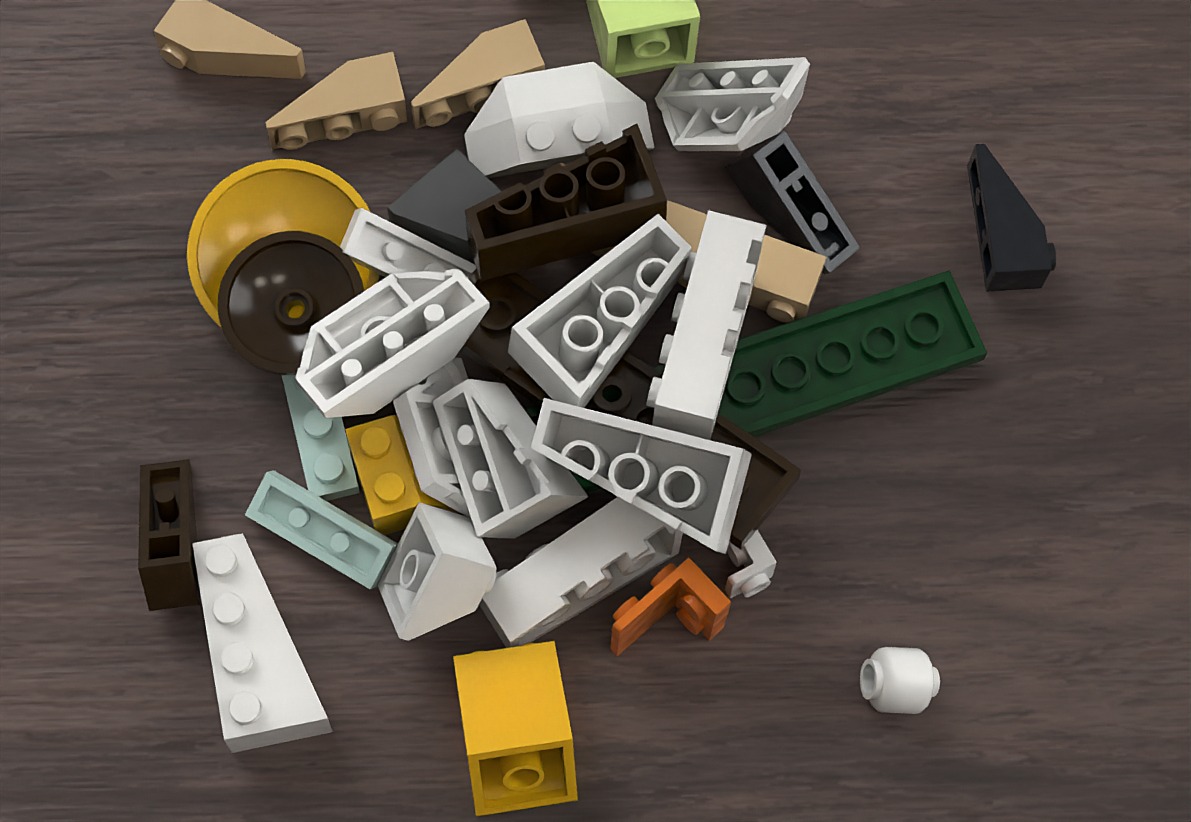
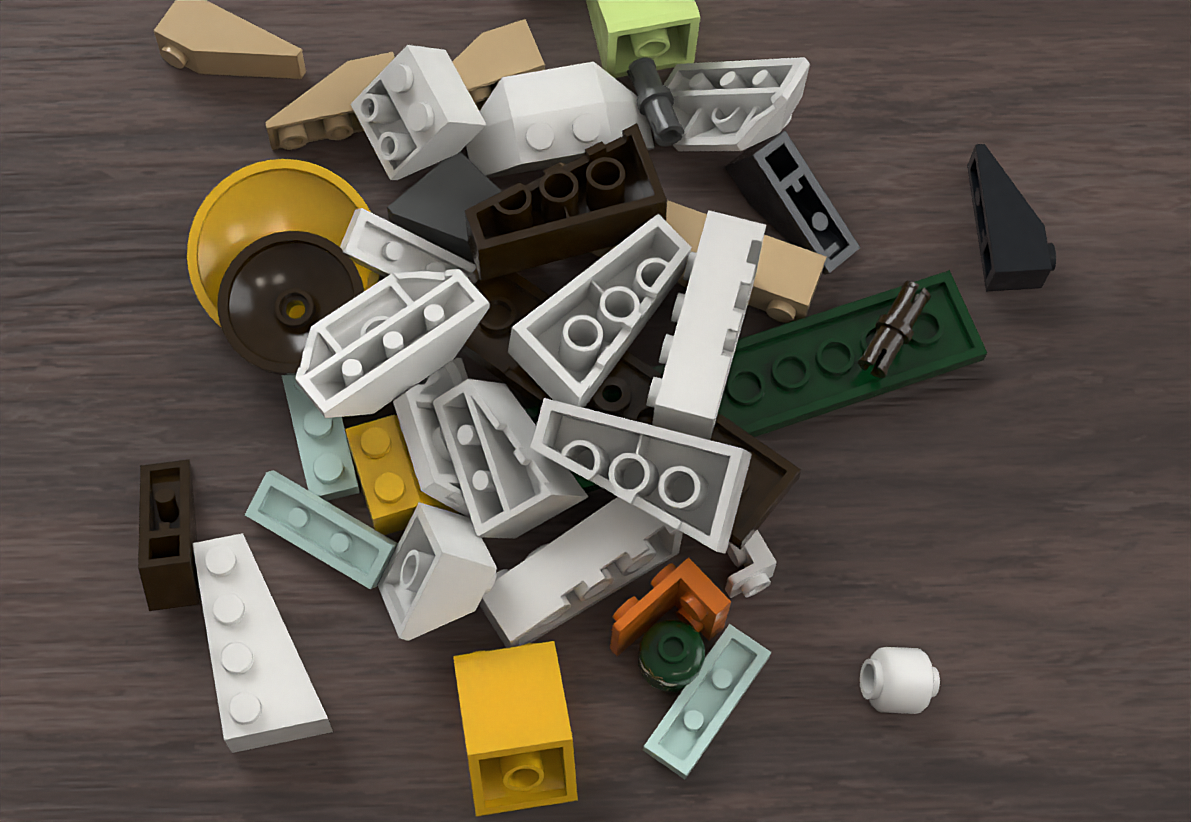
(417, 111): none -> white slope
(655, 102): none -> dark grey pin
(671, 655): none -> dark green head
(707, 701): none -> light aqua plate
(894, 329): none -> dark brown pin

